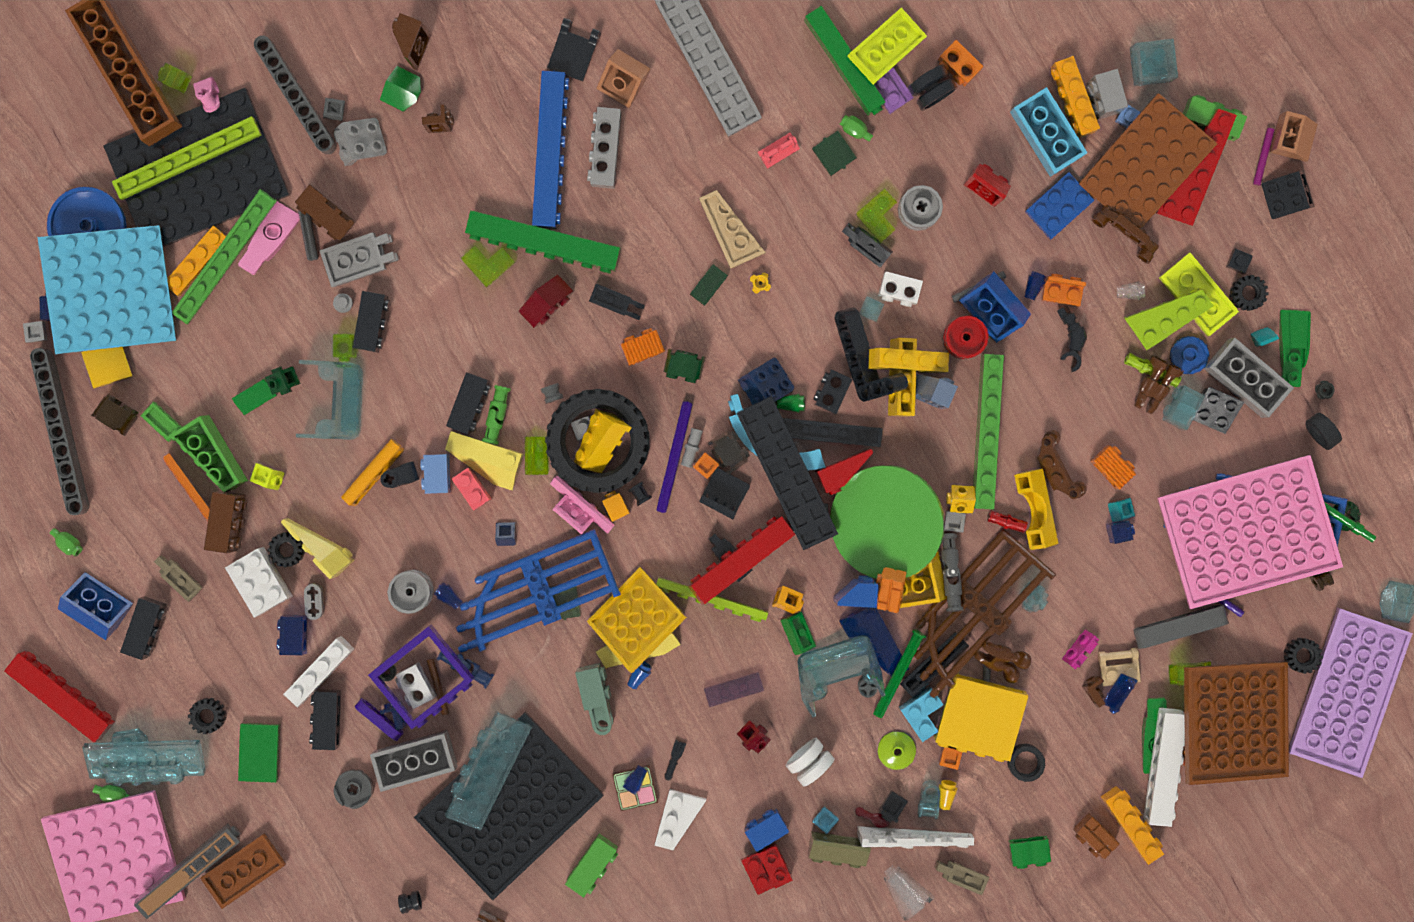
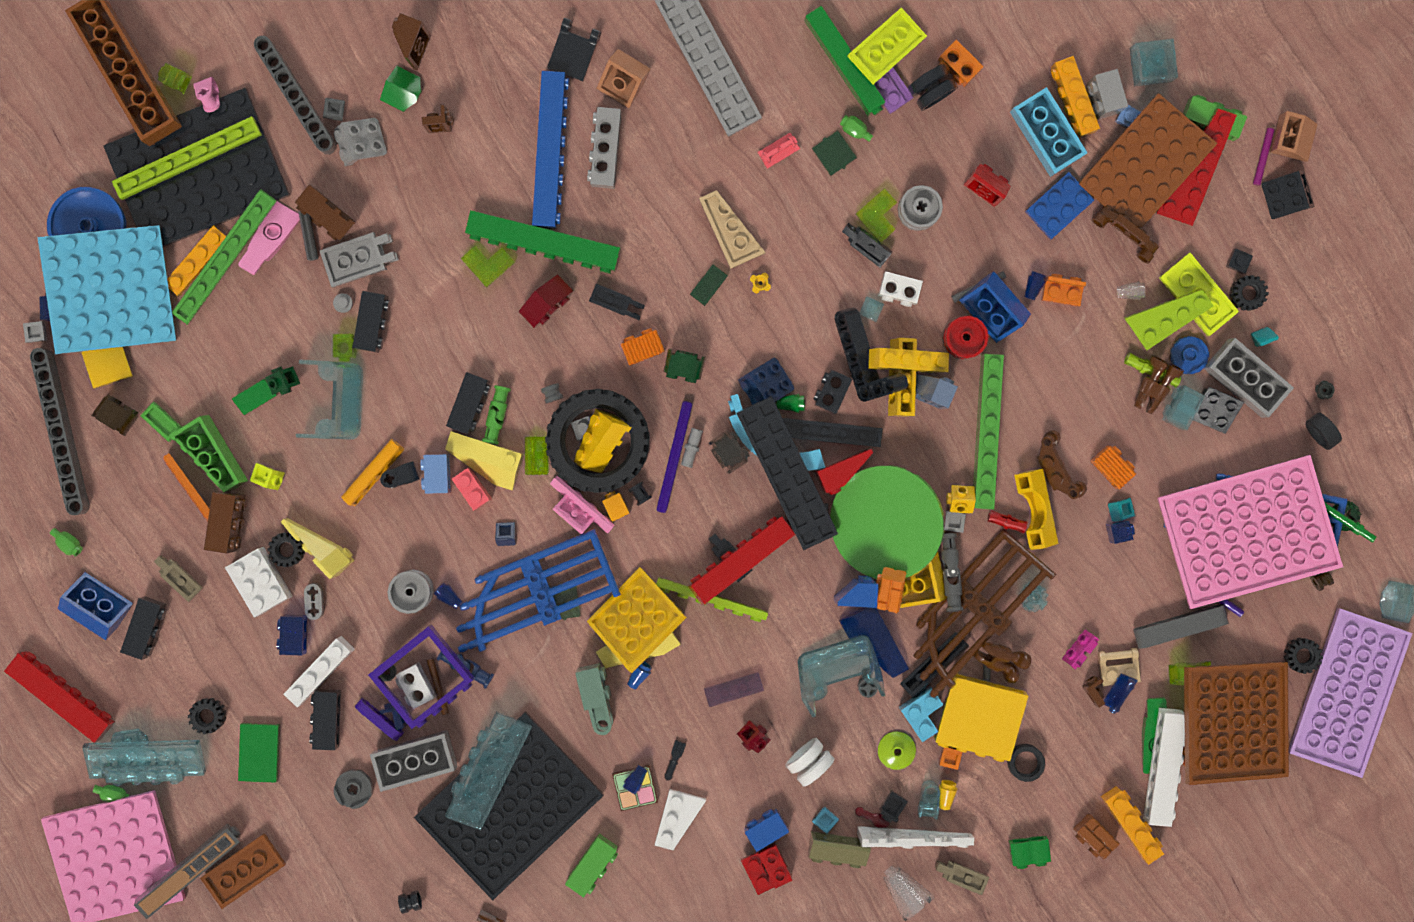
(706, 465): orange plate -> none
(724, 493): black bracket -> none
(795, 598): light orange brick -> none
(798, 633): green slope -> none
(899, 673): green axle -> none
(1077, 336): black piece -> none
(1294, 344): green piece -> none

